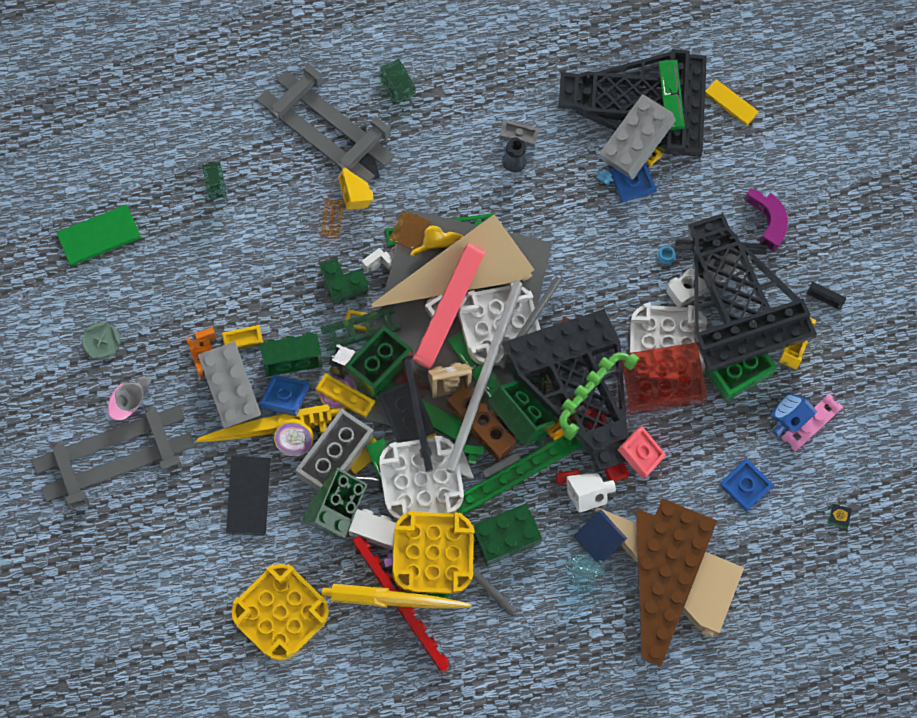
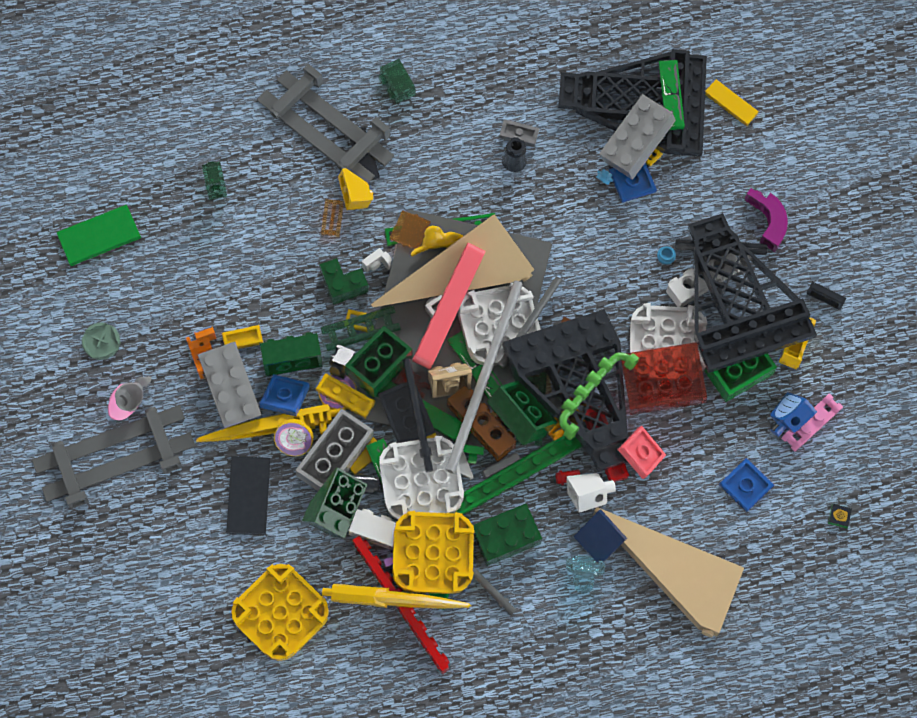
(668, 561): reddish brown wing -> none

